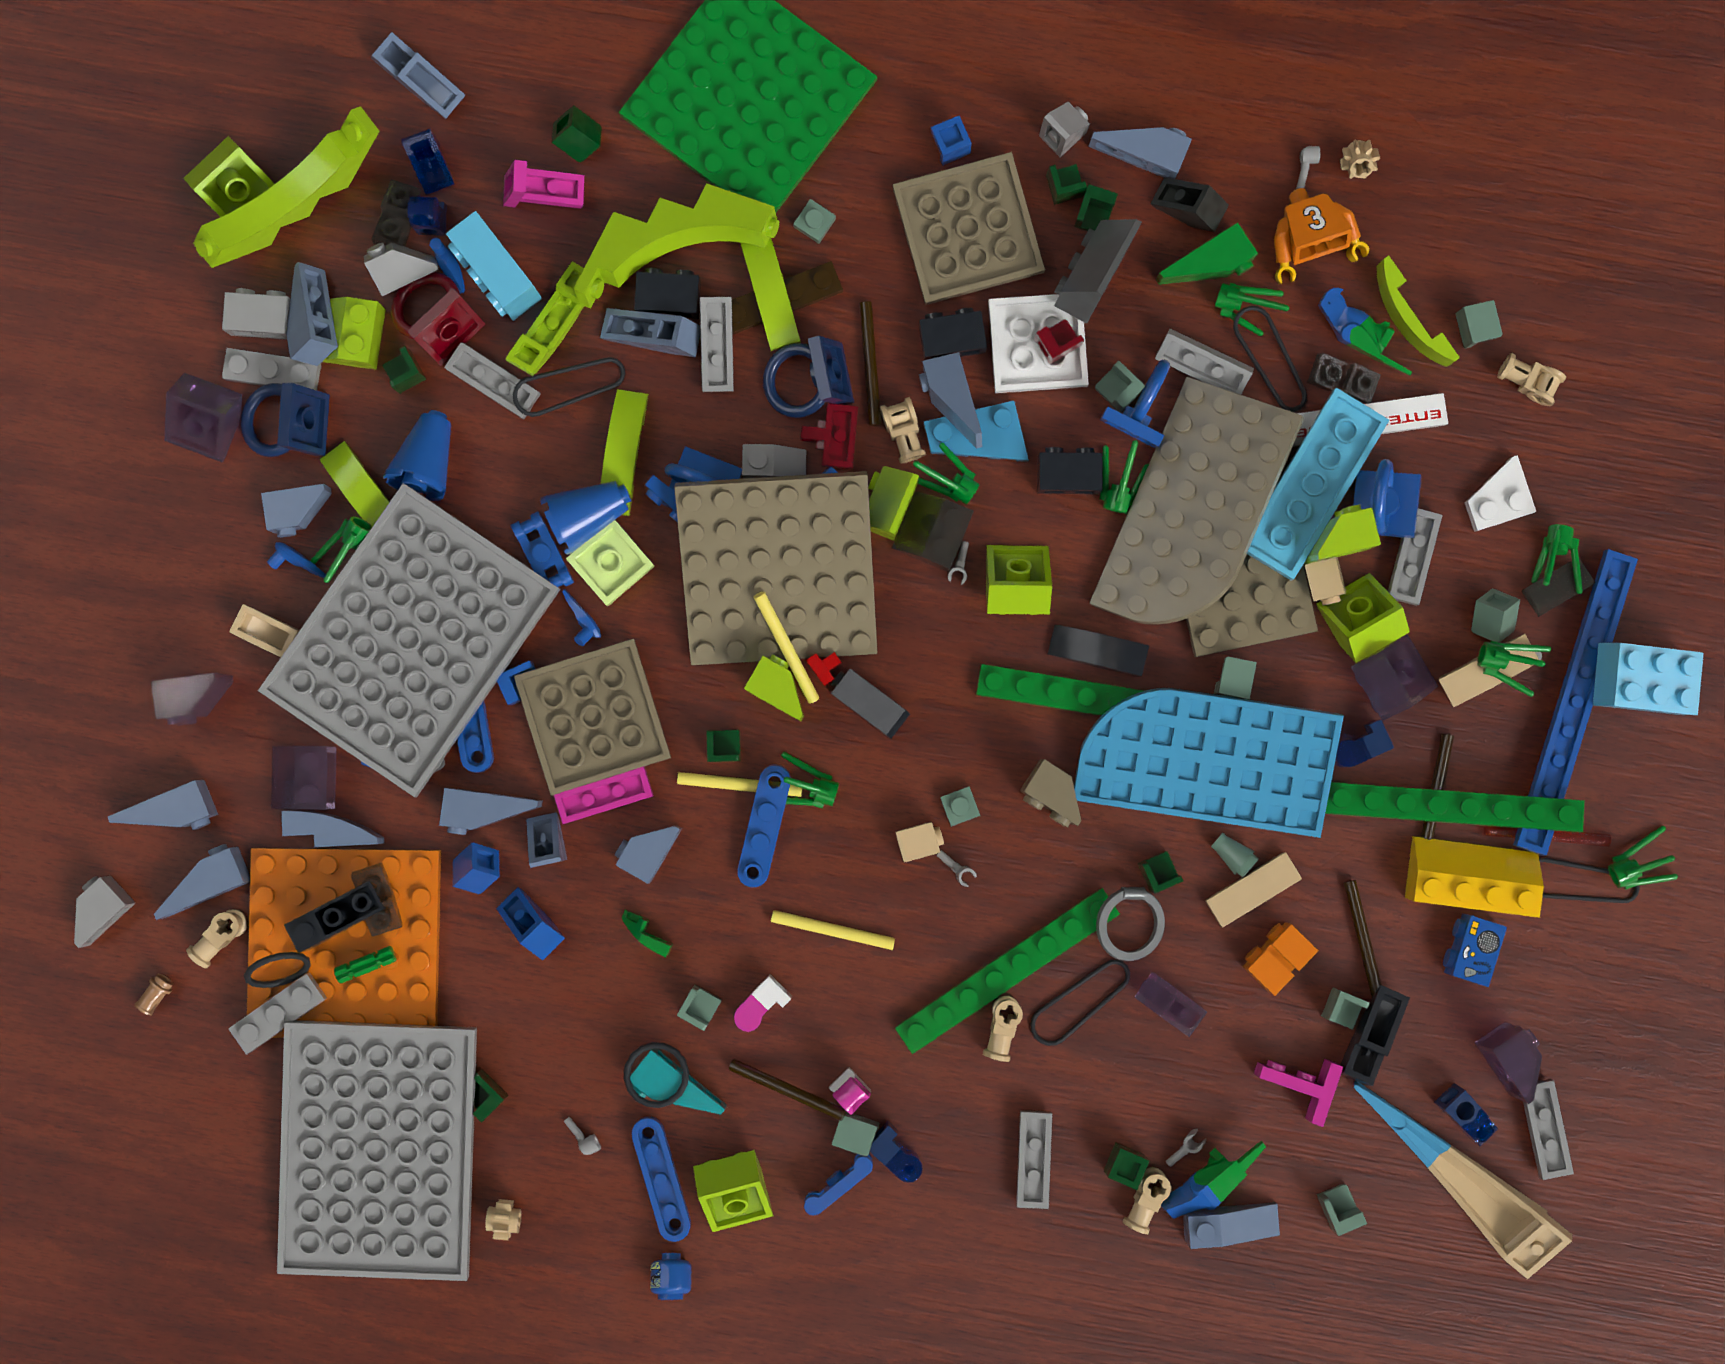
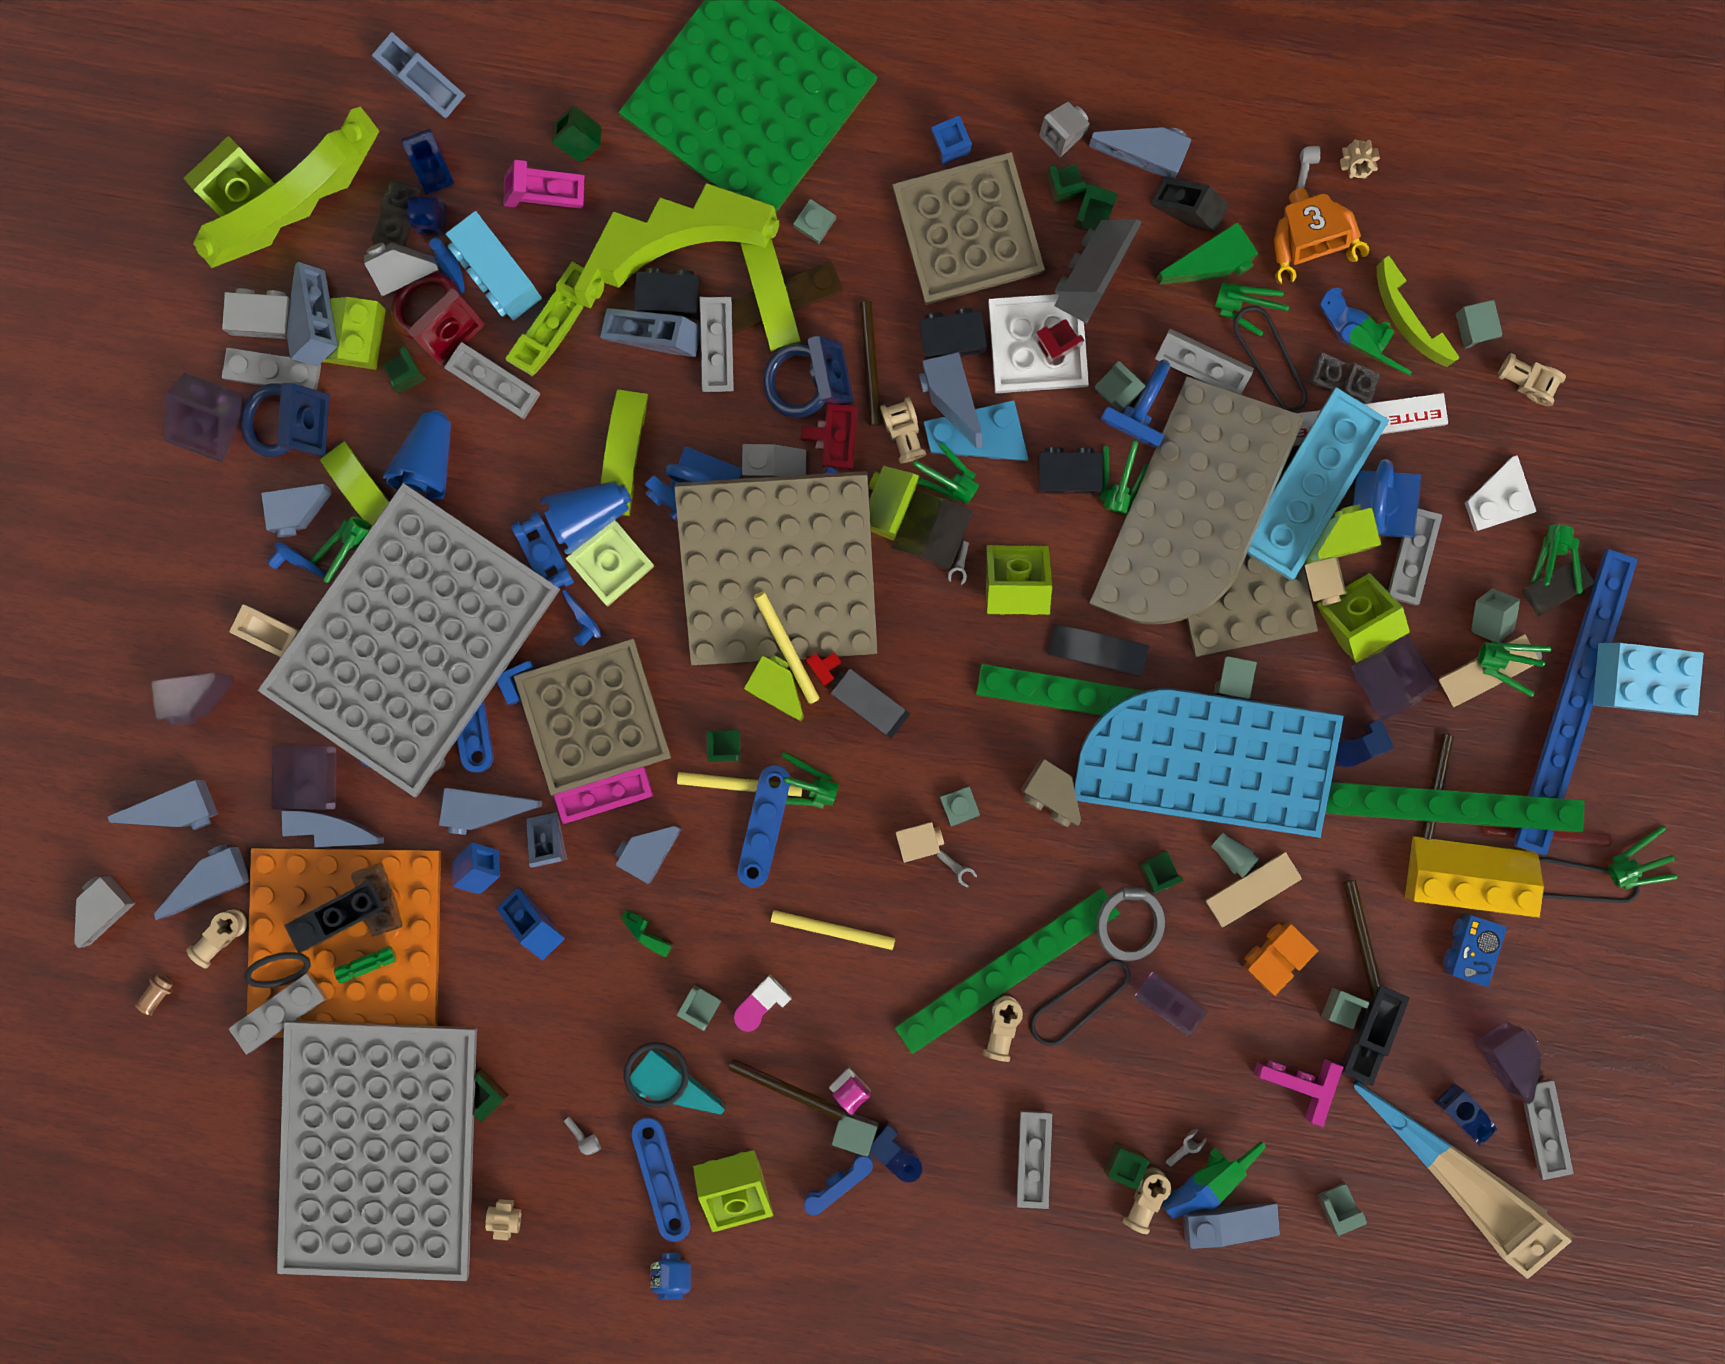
(563, 370): black piece -> none

